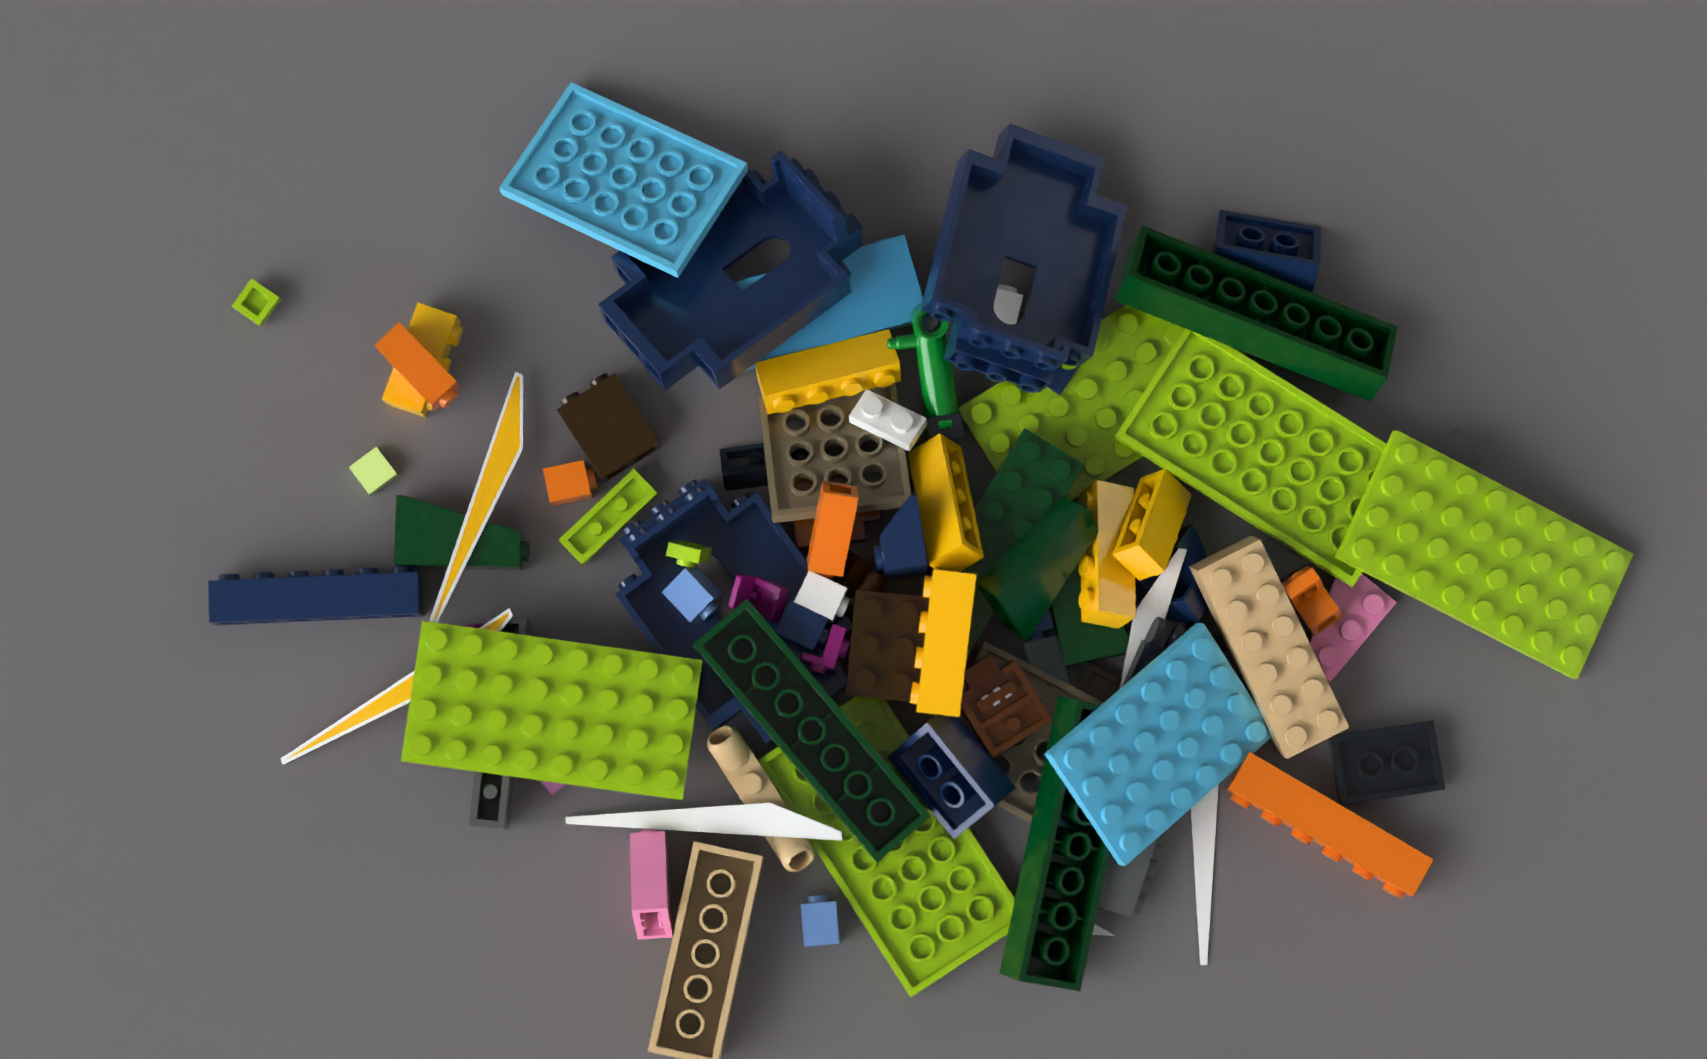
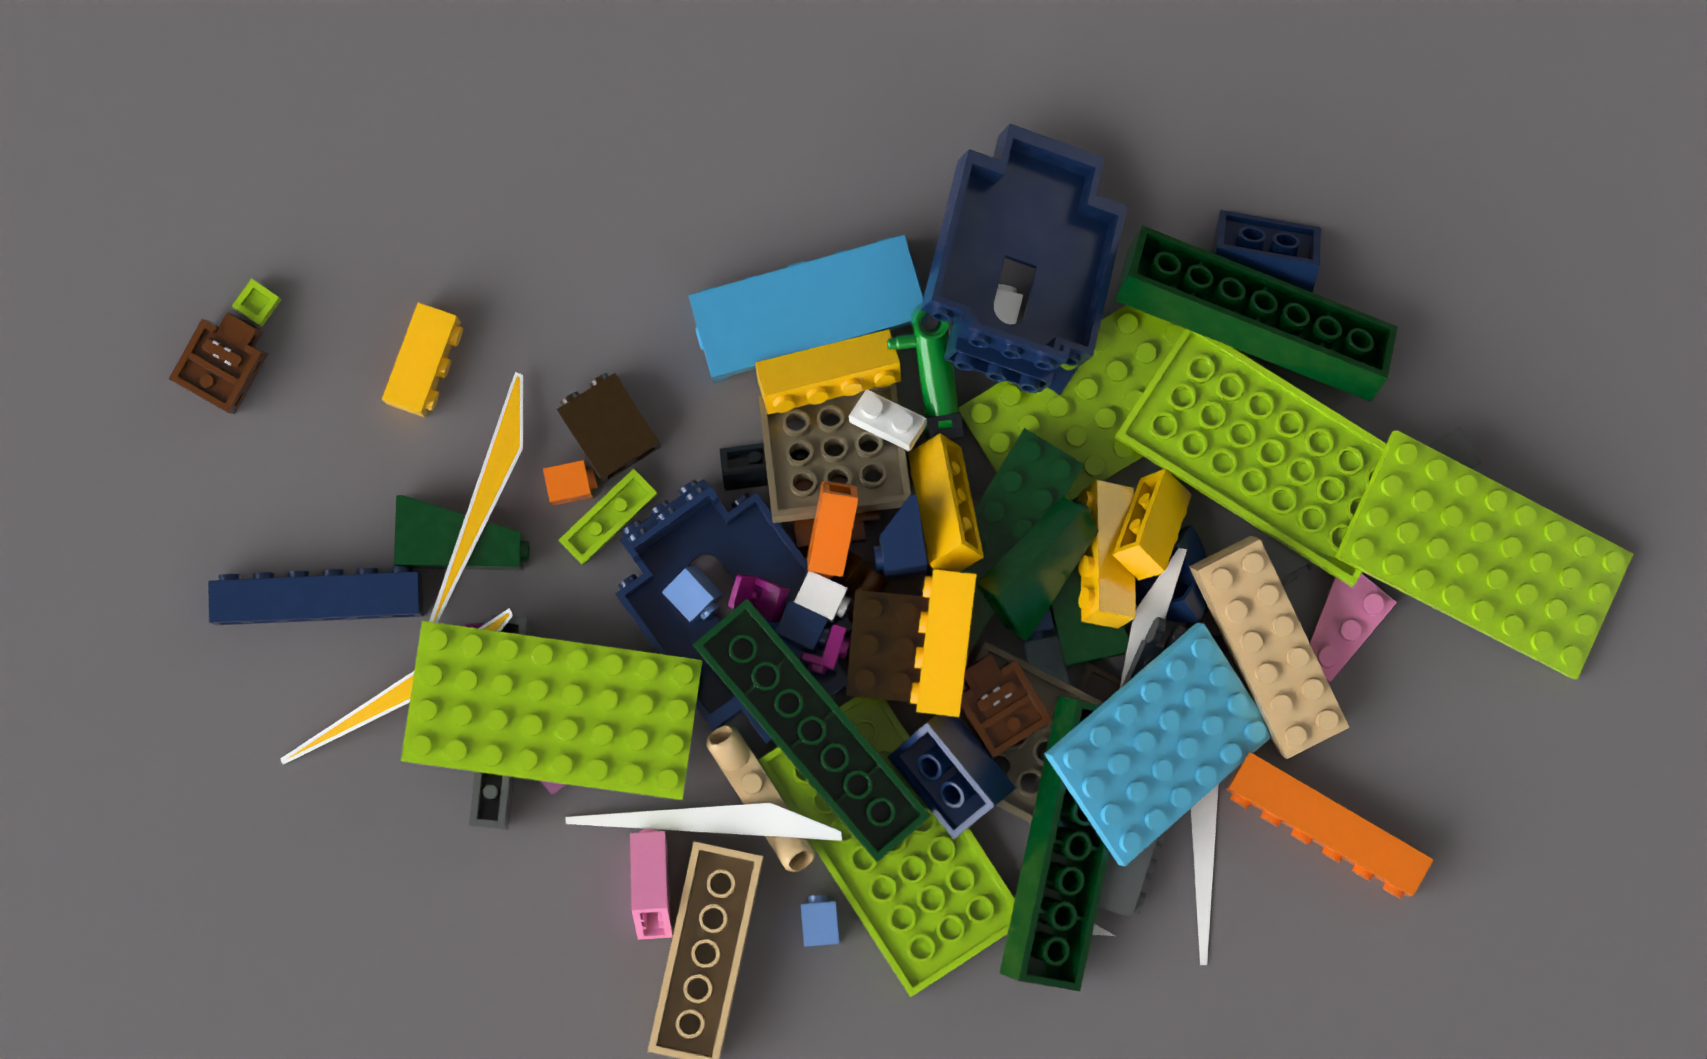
(220, 362): none -> reddish brown piece
(373, 471): yellowish green tile -> none
(418, 367): orange brick -> none
(624, 179): medium azure plate -> none
(688, 553): lime plate -> none
(705, 314): dark blue panel -> none
(1311, 600): orange brick -> none
(1386, 762): black plate -> none

